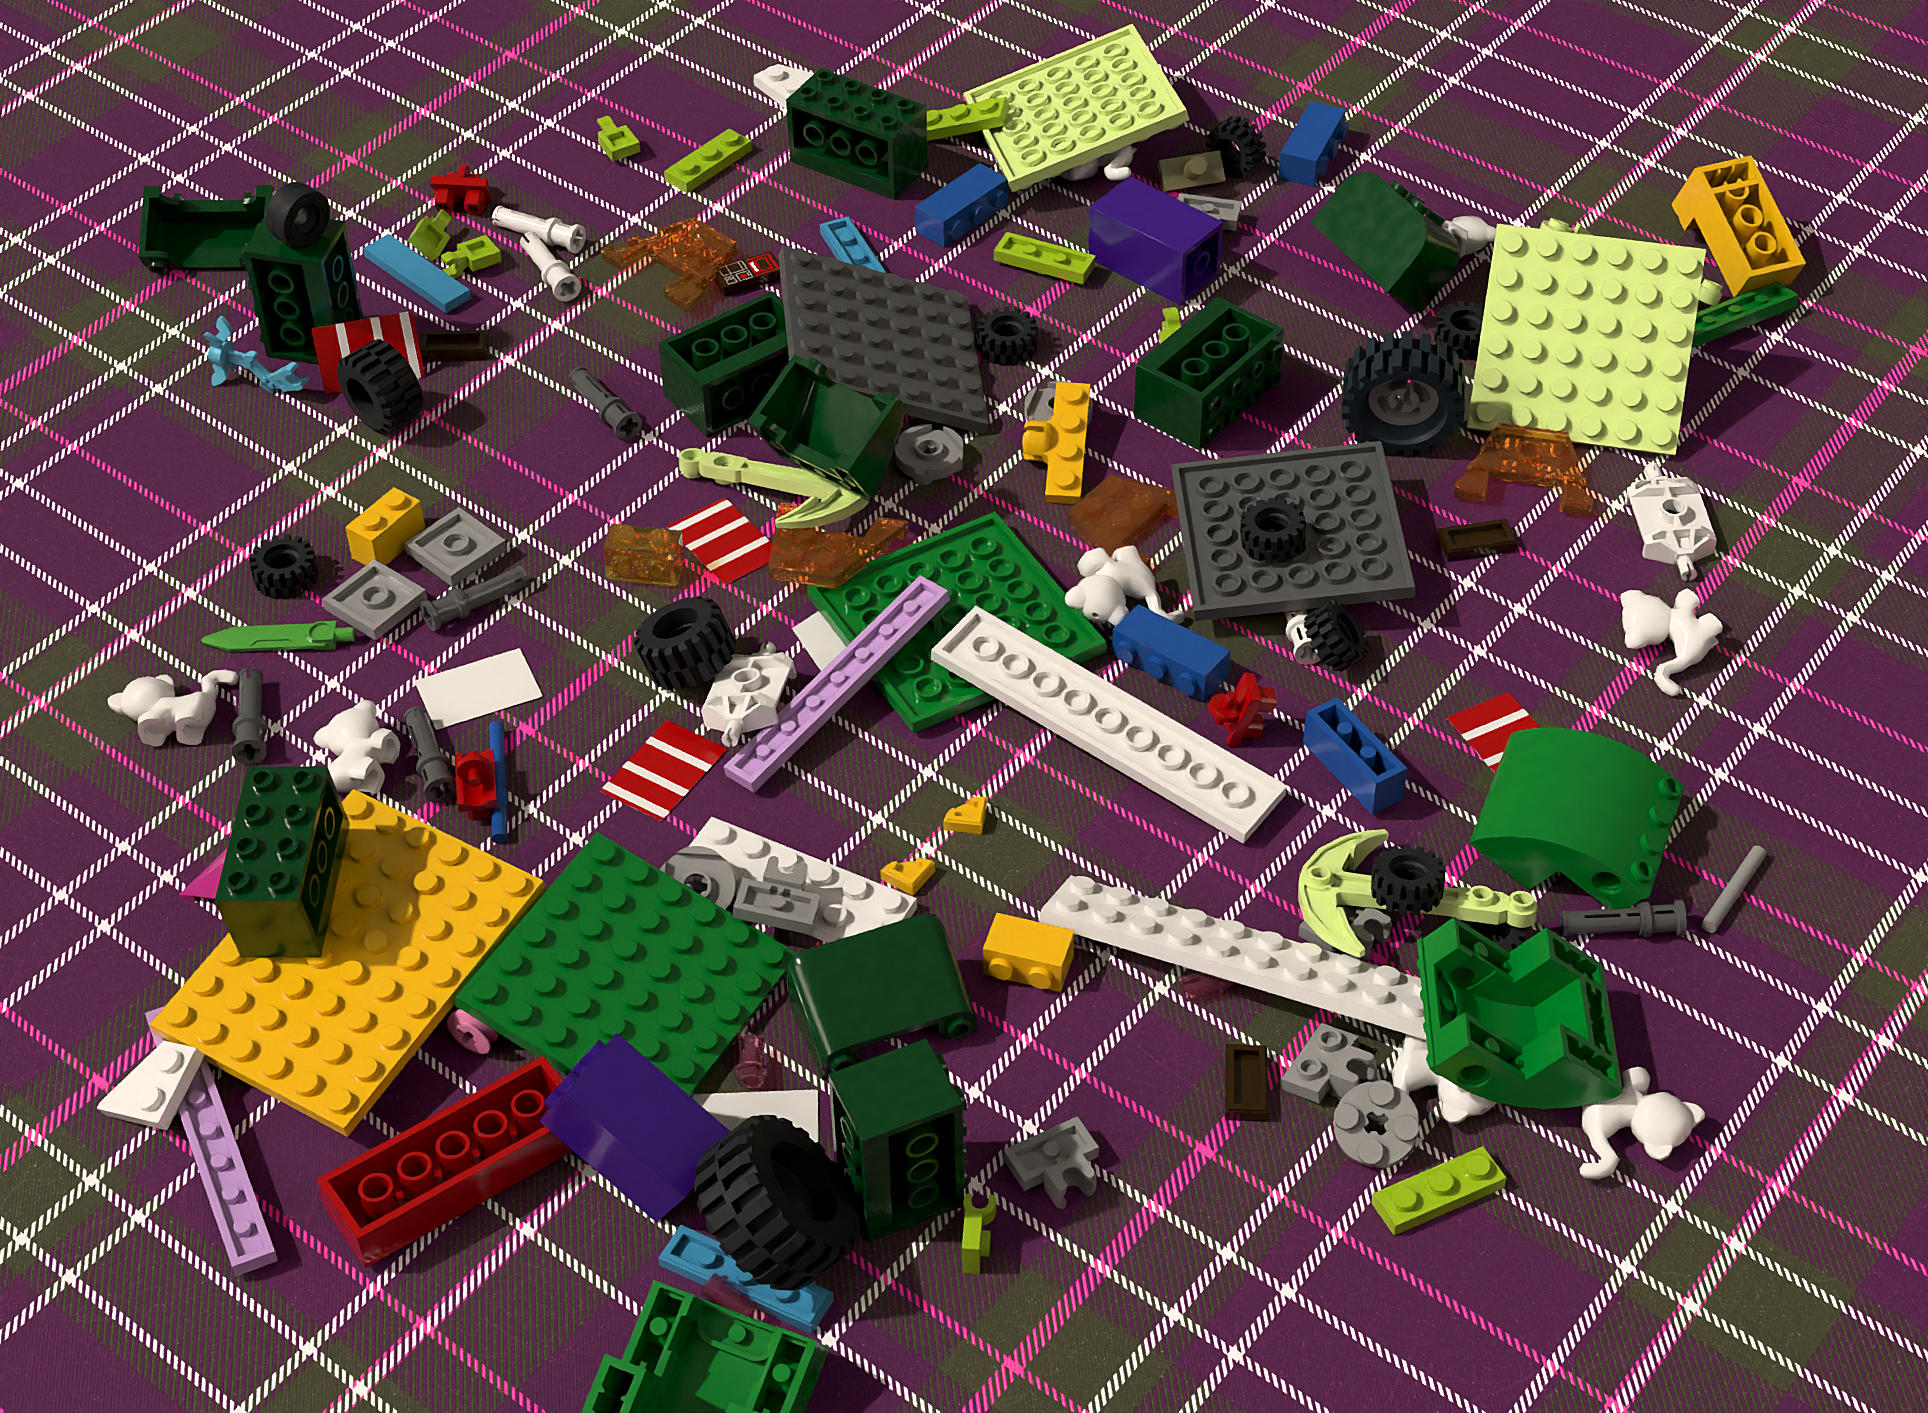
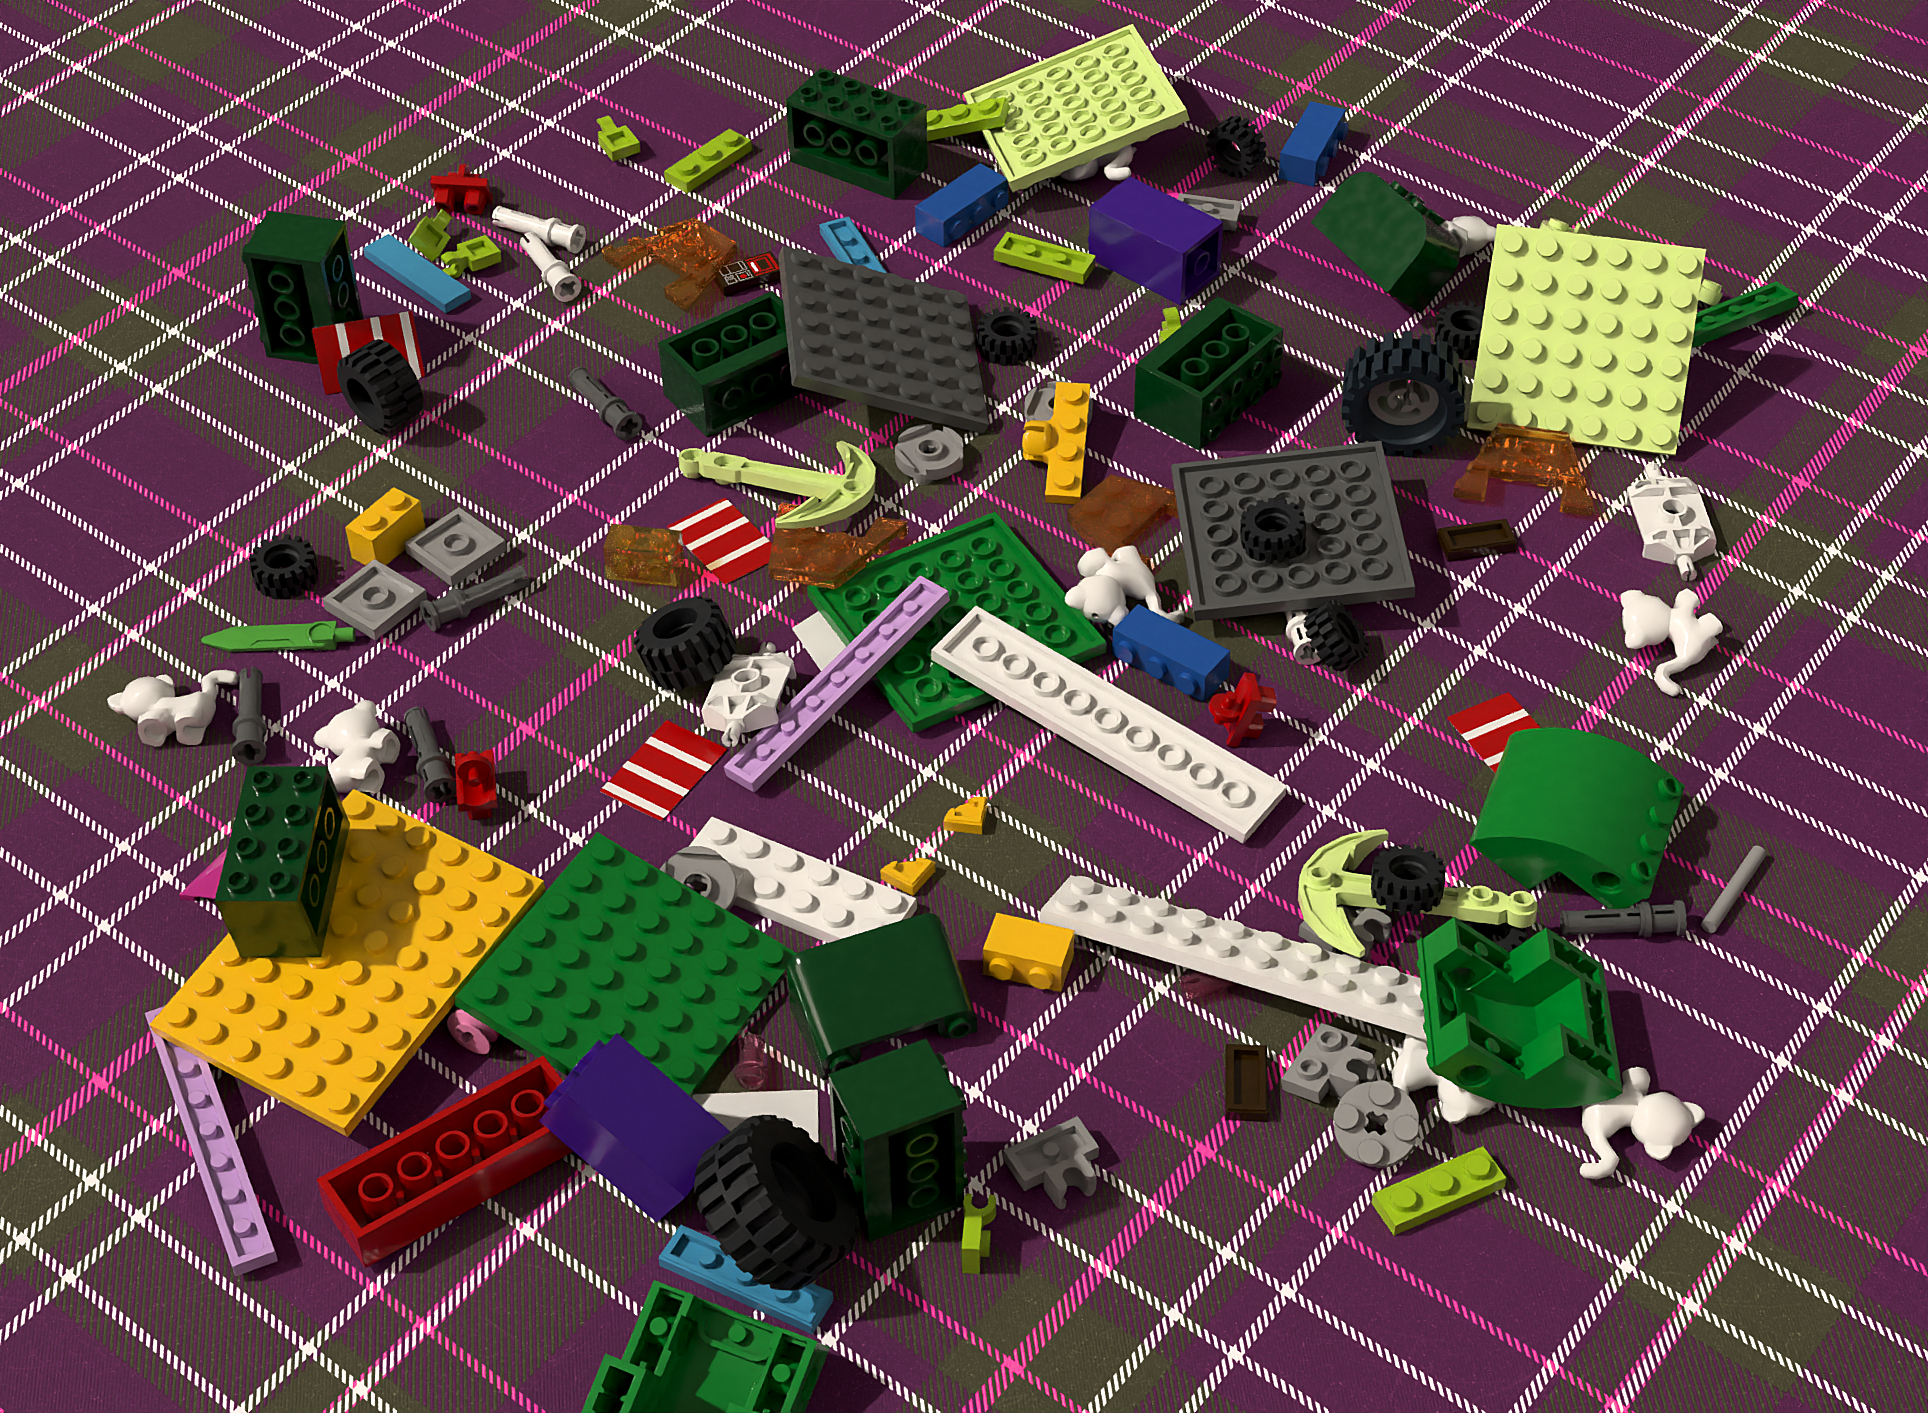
(154, 1087): white wing -> none
(198, 232): dark green windscreen -> none
(225, 357): medium azure piece -> none
(285, 207): black tyre -> none
(454, 345): dark brown tile -> none
(478, 688): white sticker -> none
(499, 814): blue bar -> none
(726, 1295): clear pink pin -> none
(778, 899): light grey plate -> none
(780, 82): white wing -> none
(829, 427): dark green windscreen -> none
(1191, 172): olive tile -> none
(1354, 755): blue brick -> none
(1739, 224): yellow hinge -> none

